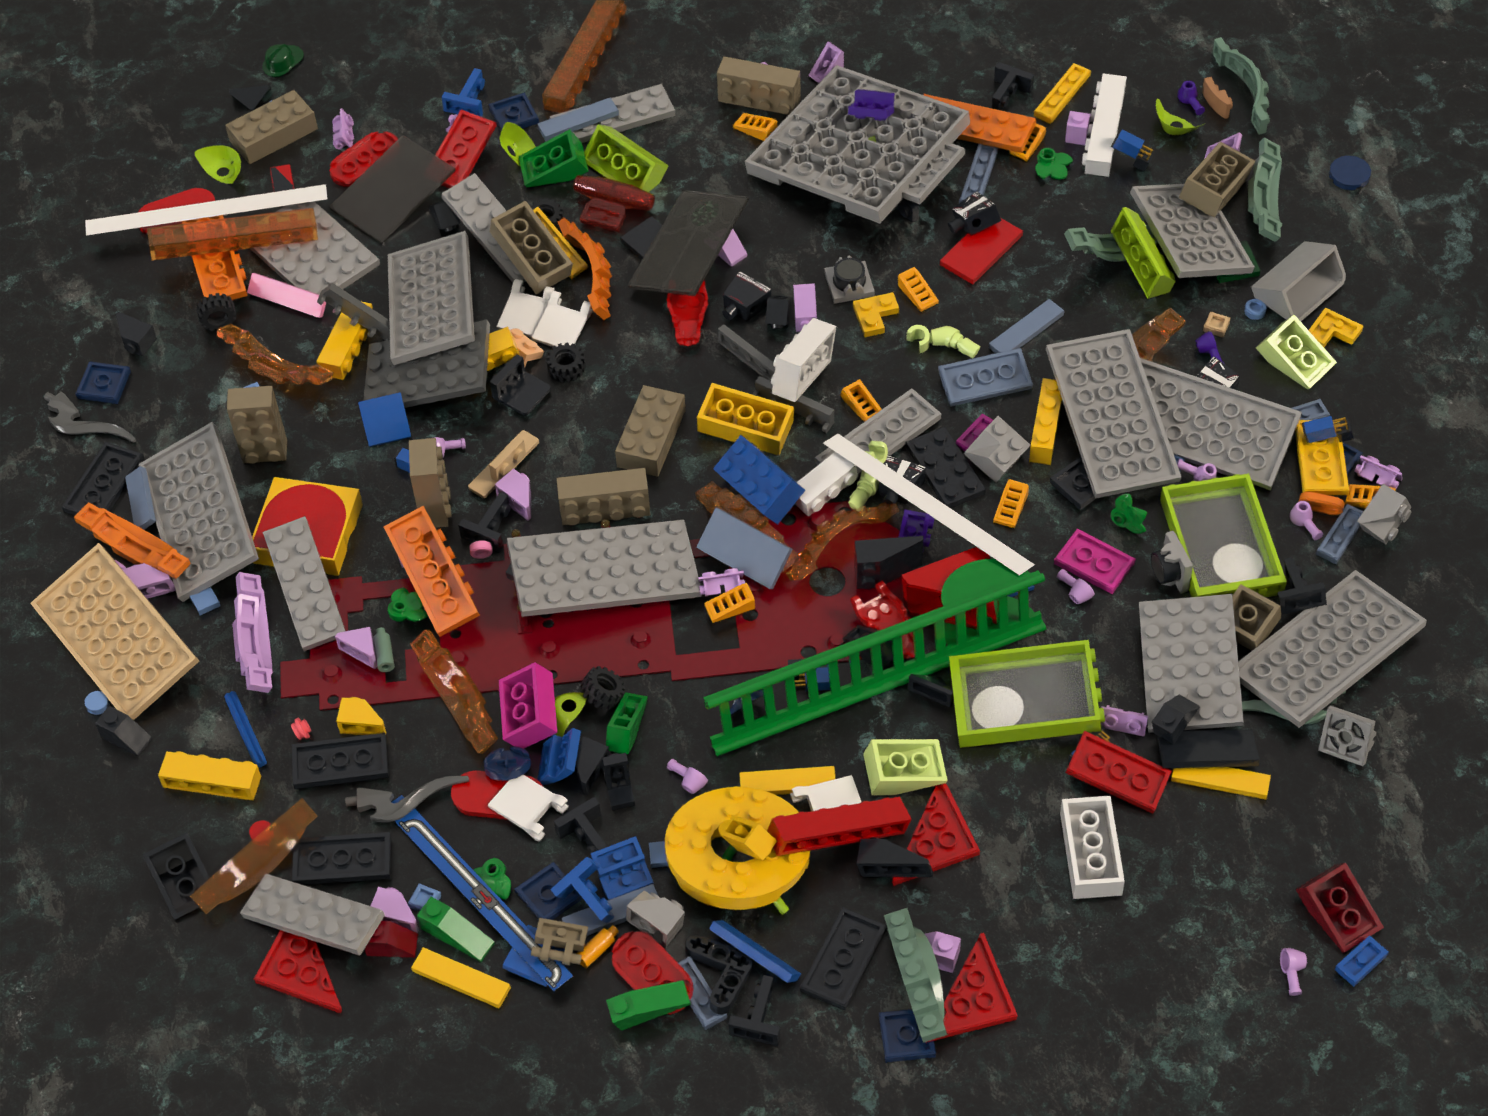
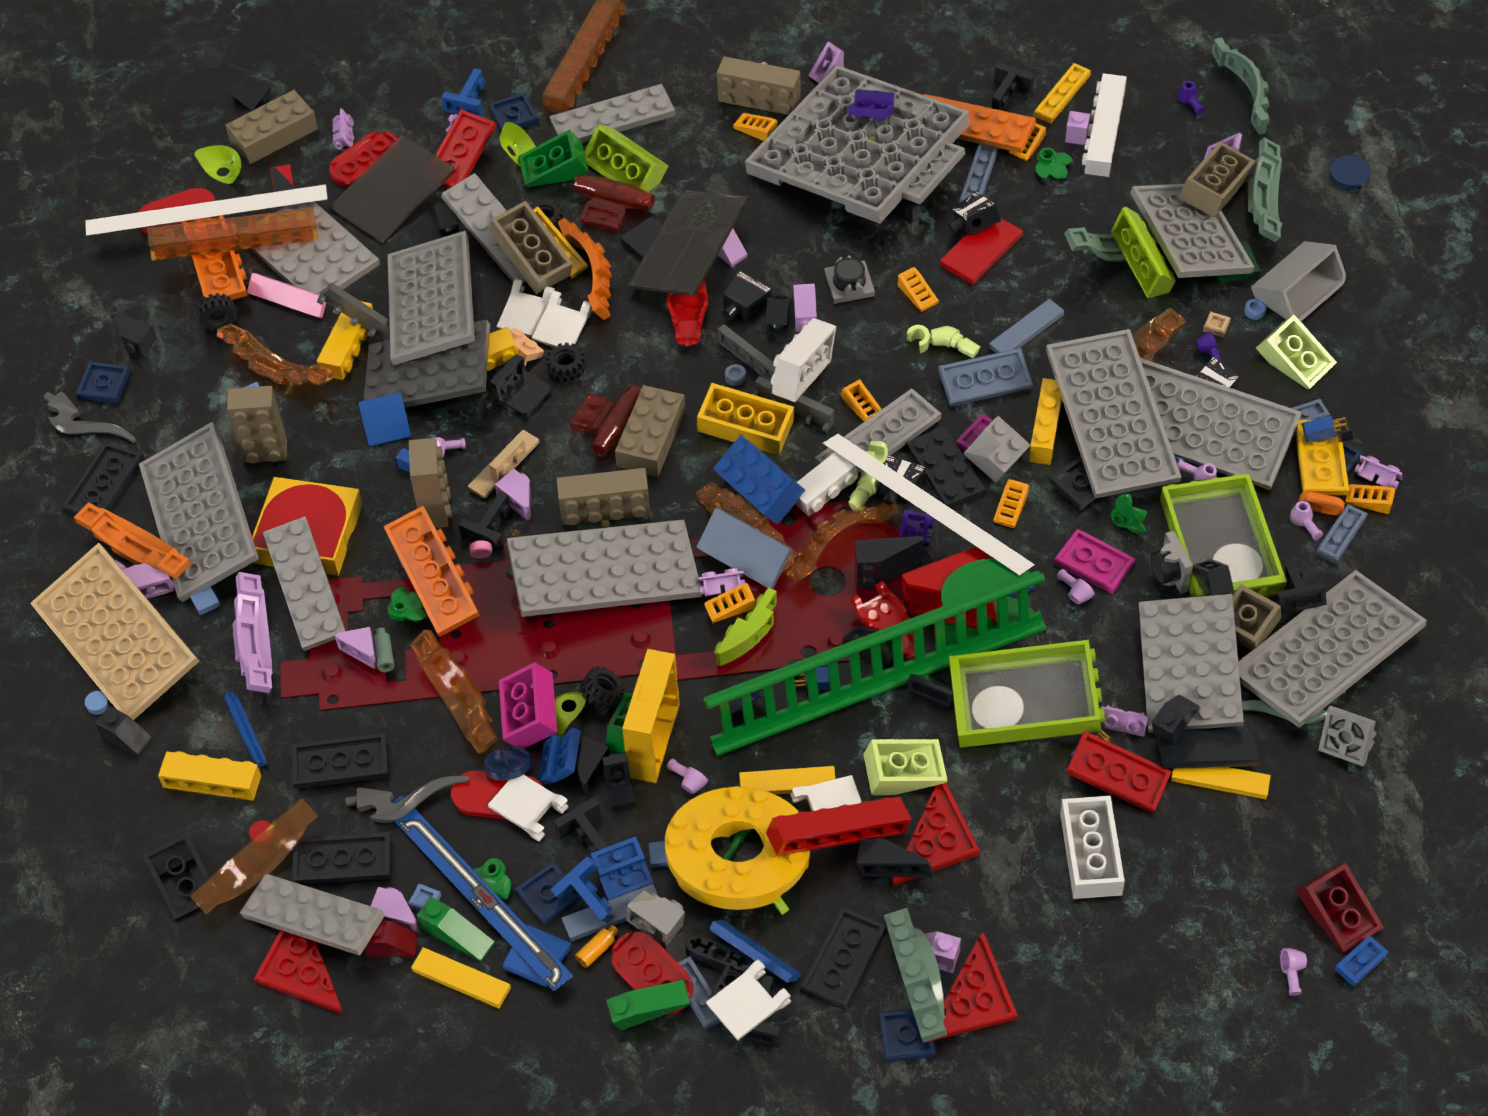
(140, 498): sand blue tile -> none
(281, 59): dark green piece -> none
(301, 729): coral plate -> none
(358, 718): yellow slope -> none
(559, 935): dark tan plate -> none
(578, 118): sand blue tile -> none
(606, 418): none -> clear red plate
(651, 715): none -> yellow tile
(735, 375): none -> sand blue tile
(746, 1003): none -> white flag
(747, 632): none -> lime slope
(747, 837): yellow brick -> none
(872, 309): yellow plate -> none
(1131, 146): blue piece -> none
(1166, 120): lime piece -> none
(1213, 577): none -> black slope
(1216, 99): medium nougat slope -> none
(1336, 325): yellow plate -> none
(1385, 514): light grey slope -> none

